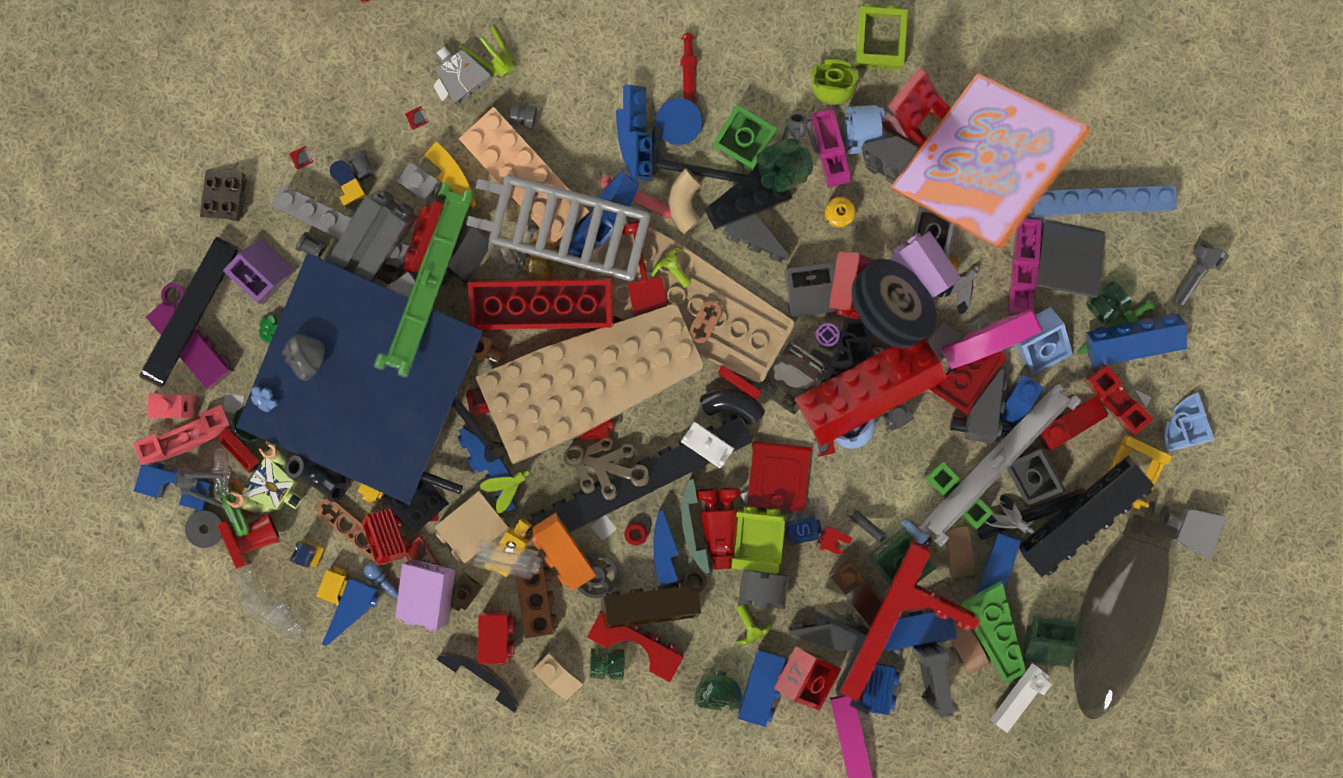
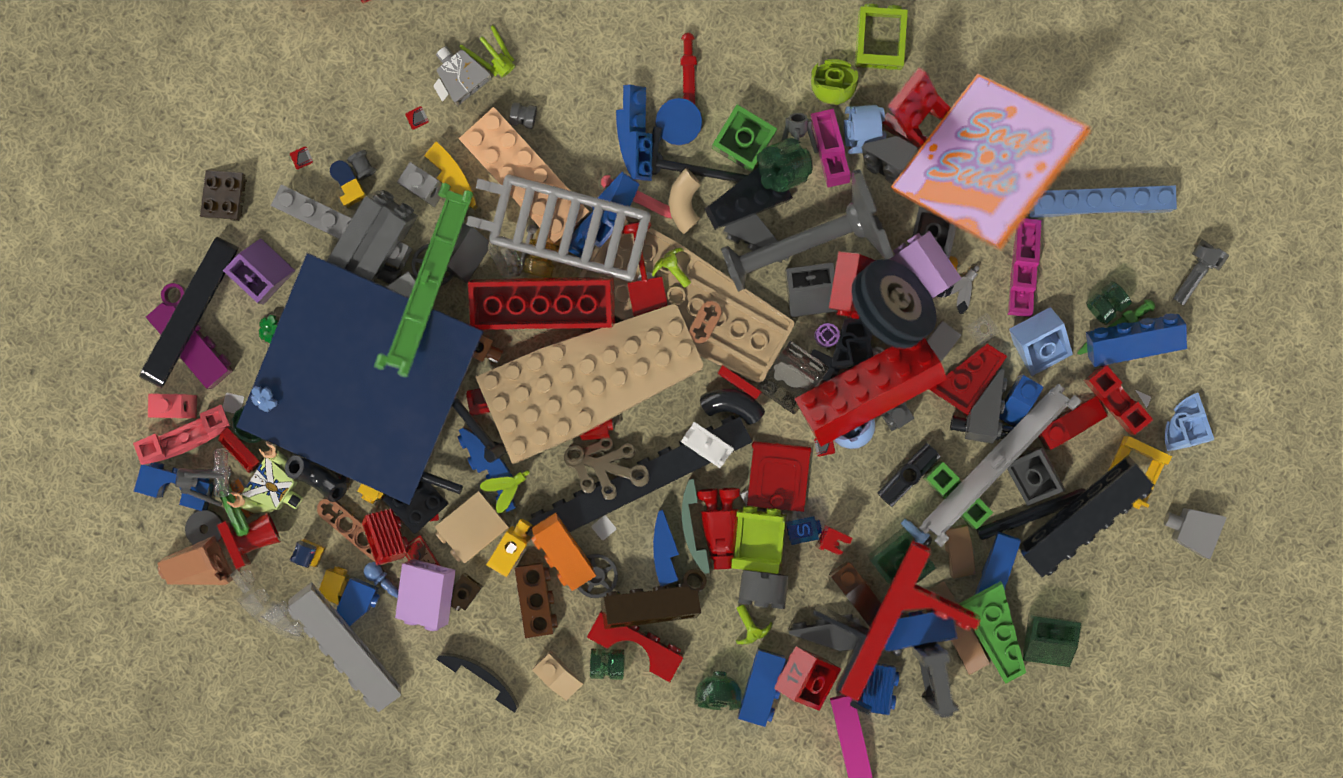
(196, 565): none -> nougat slope
(304, 355): dark grey hair -> none
(310, 245): dark grey bush -> none
(344, 647): none -> light grey brick
(422, 236): red wing -> none
(495, 637): red brick -> none
(507, 558): clear brick -> none
(628, 533): red plate -> none
(833, 217): yellow head -> none
(857, 220): none -> dark grey piece
(868, 526): dark grey piece -> none
(919, 463): none -> black piece
(992, 339): dark pink slope -> none
(1013, 517): light grey piece -> none
(1030, 684): white hinge -> none
(1070, 259): dark grey piece -> none
(1122, 612): clear smoke windscreen -> none

